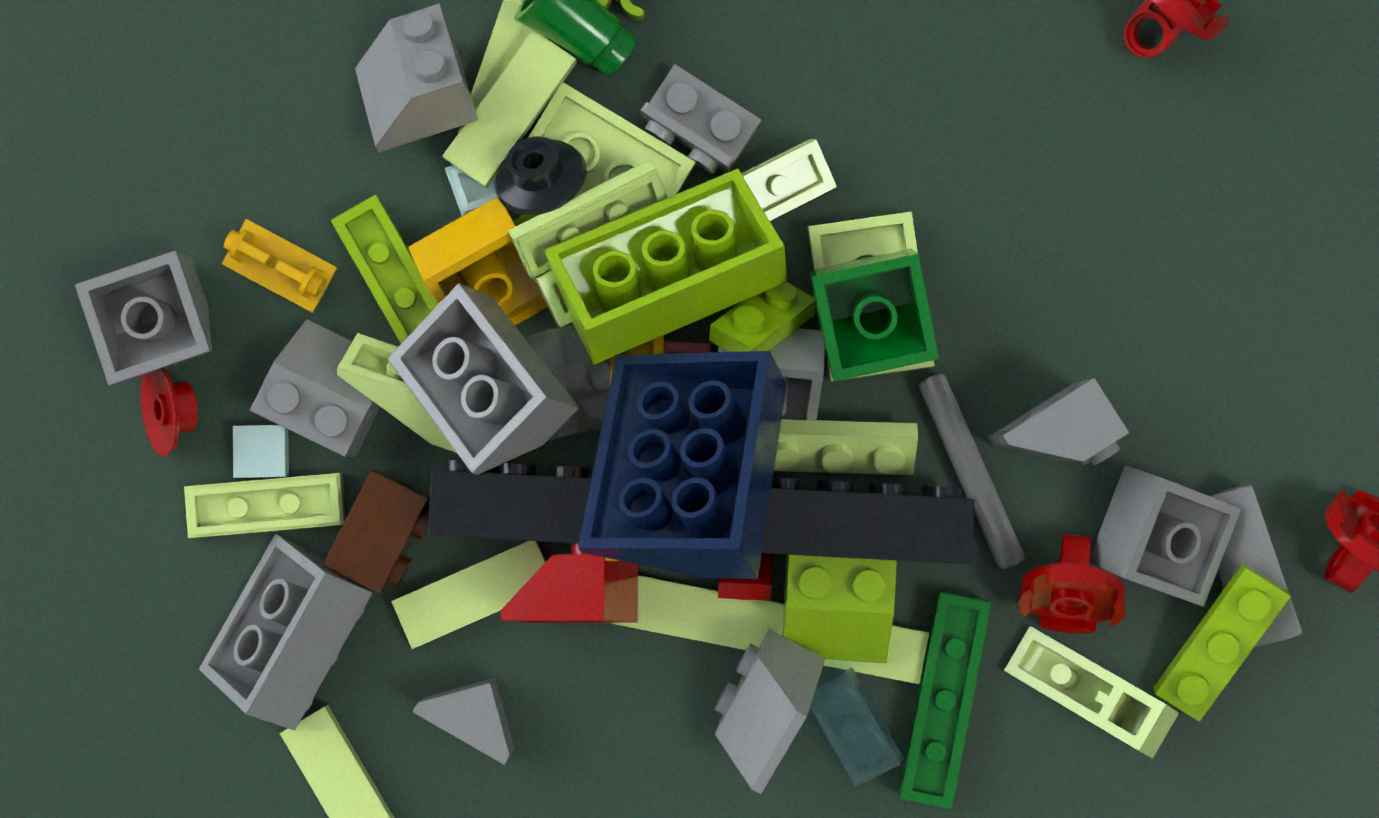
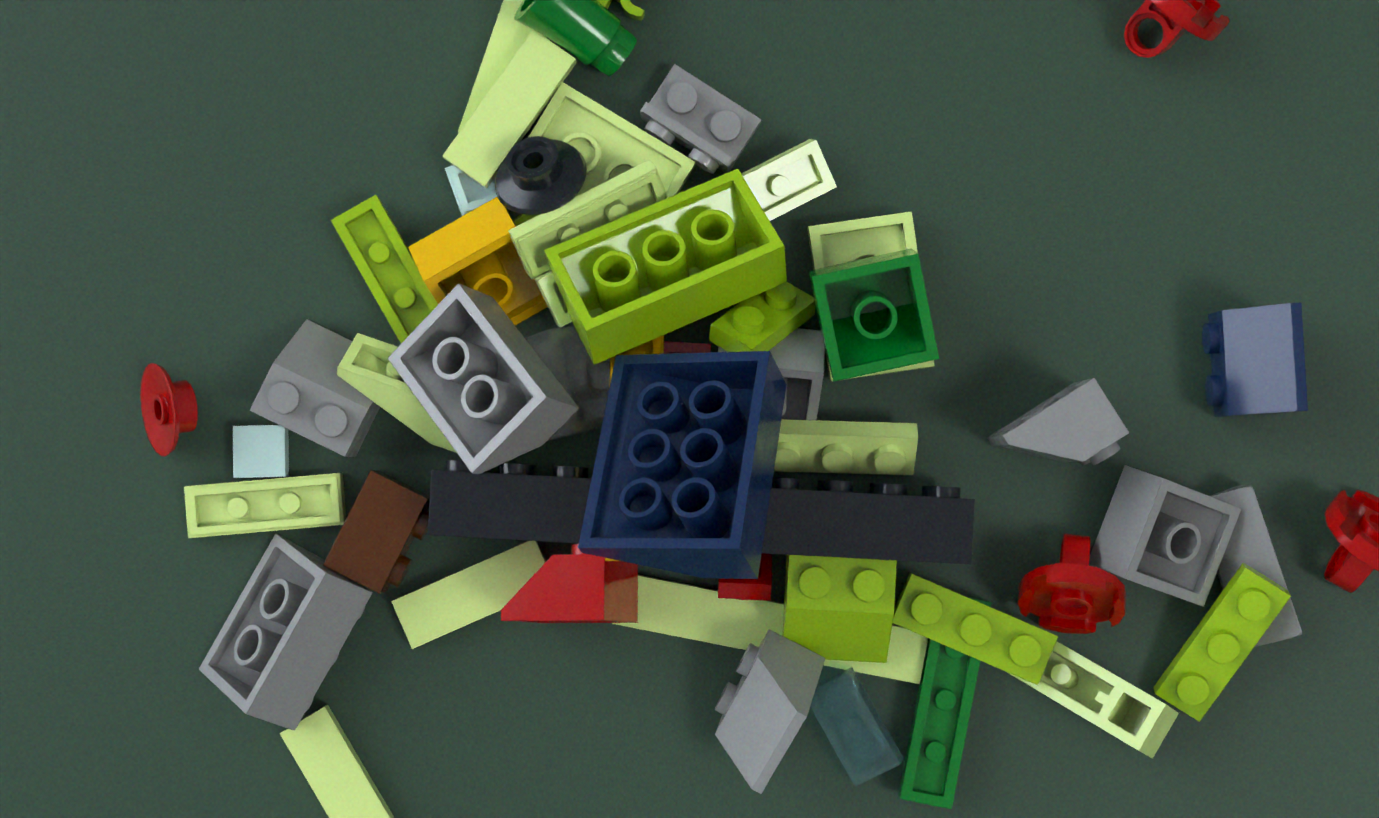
(147, 316): light grey slope -> none
(278, 265): yellow hinge -> none
(414, 80): light grey slope -> none
(472, 715): light grey slope -> none
(971, 471): light grey axle -> none
(974, 628): none -> lime plate
(1256, 360): none -> slope

